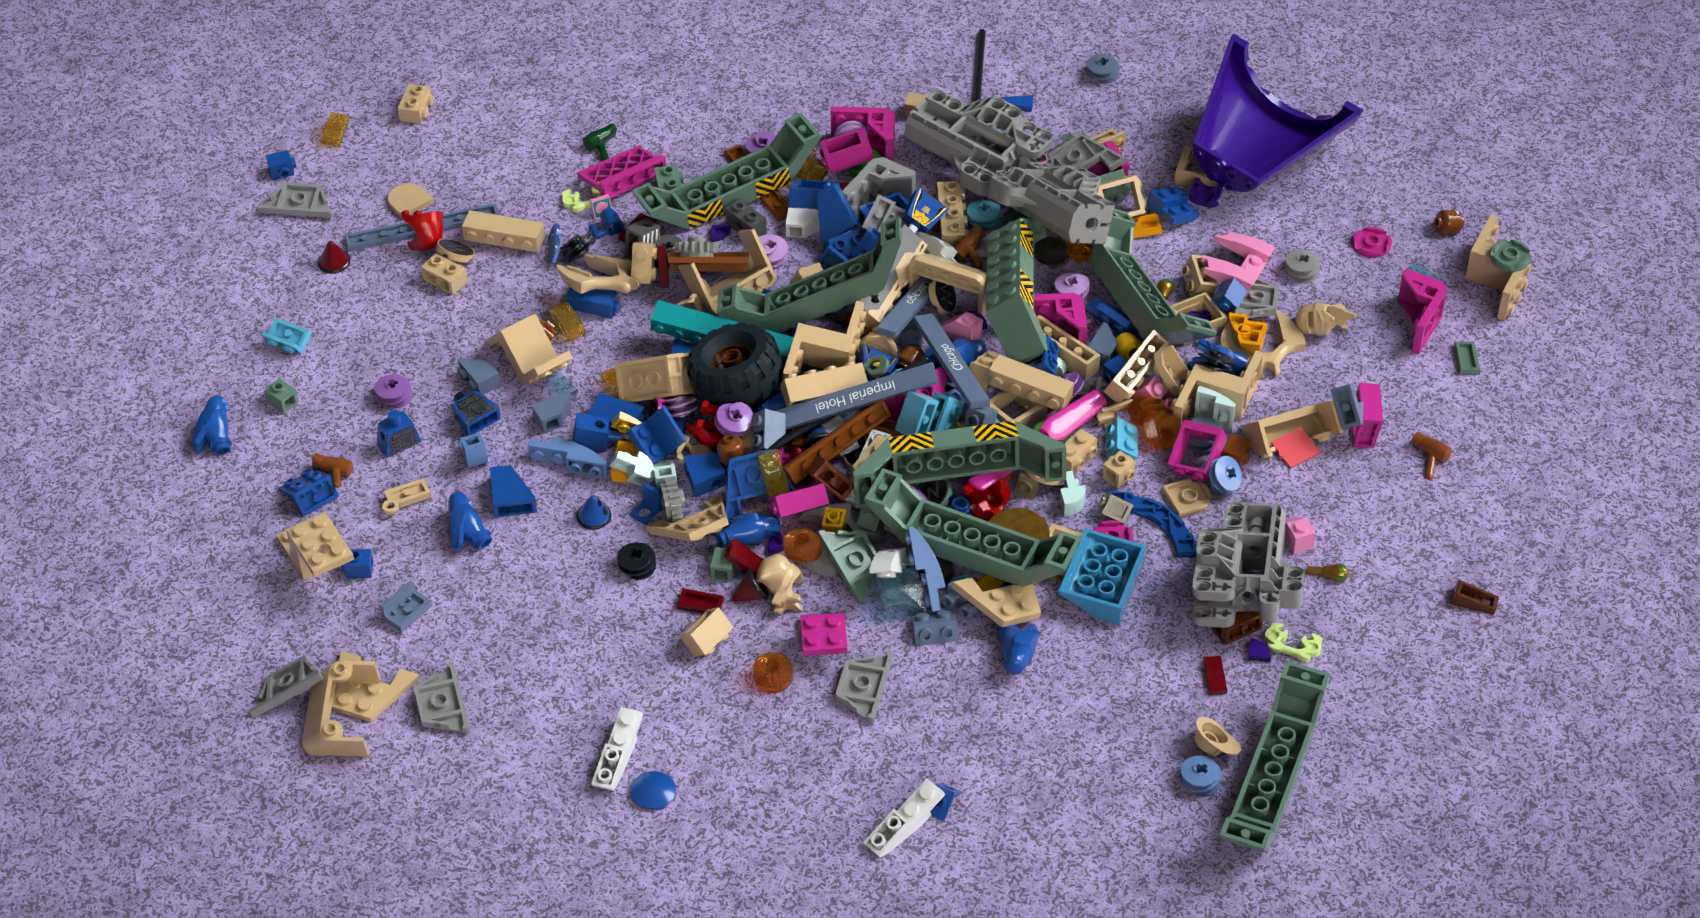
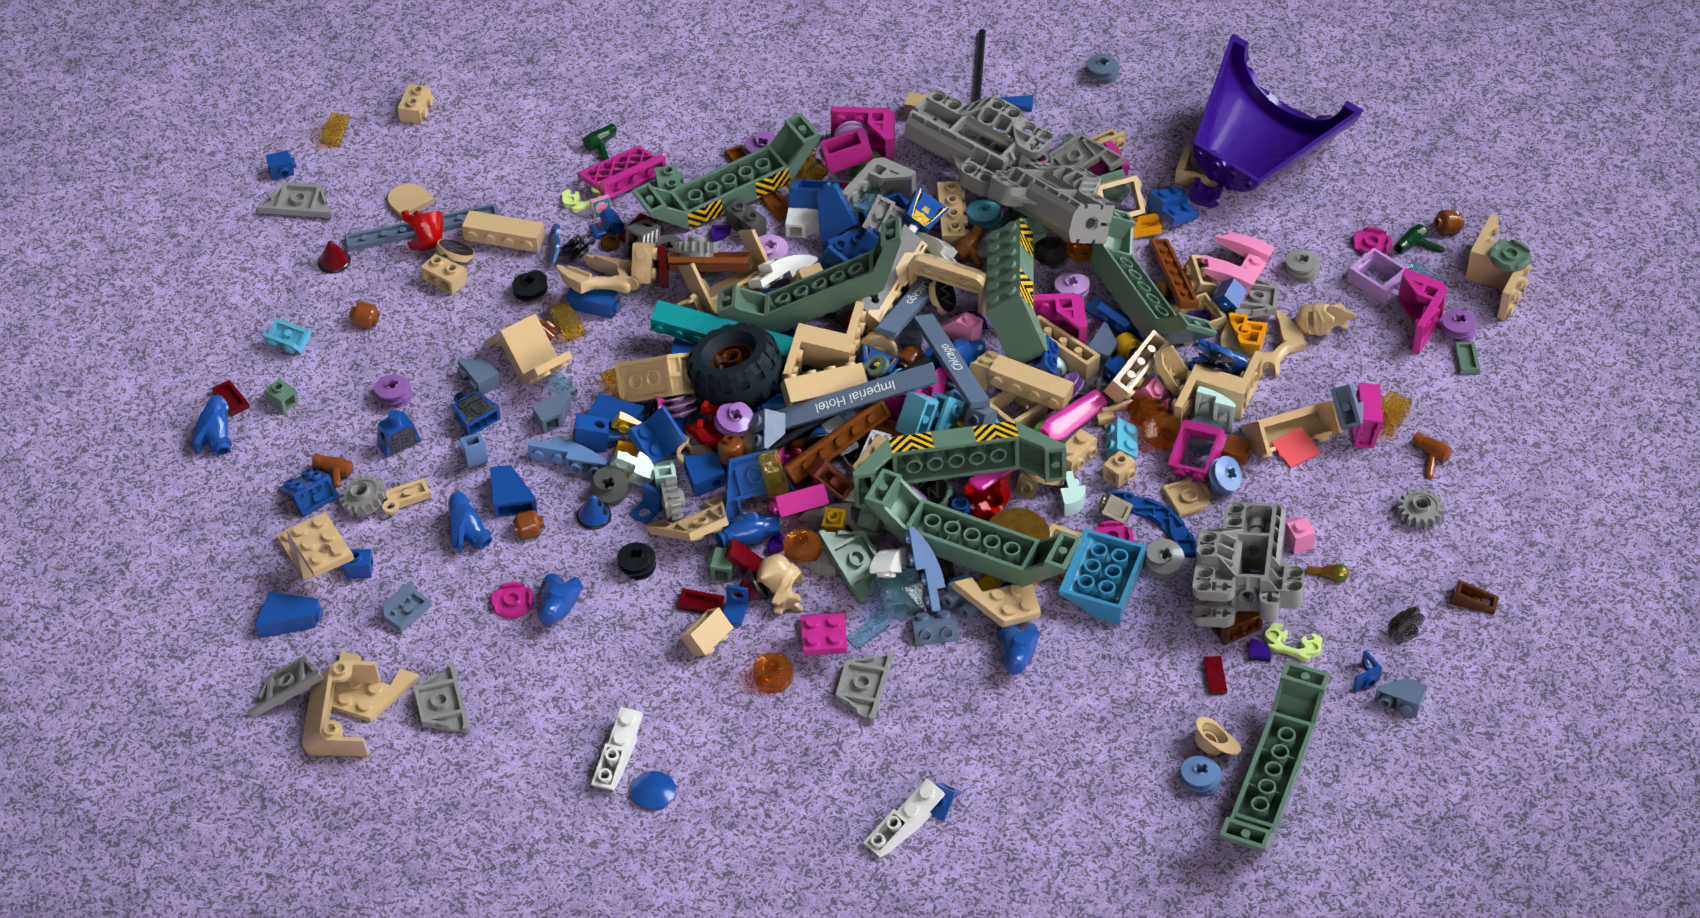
(233, 397): none -> dark red tile
(287, 614): none -> blue slope
(363, 496): none -> light grey gear
(364, 315): none -> dark orange head
(518, 602): none -> dark pink tile
(528, 524): none -> dark orange head
(530, 286): none -> black piece
(557, 598): none -> blue animal
(605, 478): none -> dark grey piece
(610, 242): none -> reddish brown tile
(736, 606): none -> blue bracket
(779, 269): none -> white slope
(867, 631): none -> clear light blue piece
(868, 200): none -> clear light blue piece
(1164, 559): none -> light grey piece
(1173, 274): none -> dark orange tile
(1370, 677): none -> blue bracket
(1390, 267): none -> lavender window
(1394, 410): none -> clear yellow slope
(1402, 696): none -> sand blue slope
(1405, 625): none -> clear smoke piece
(1416, 236): none -> dark green piece
(1420, 509): none -> light grey gear
(1459, 325): none -> medium lavender piece

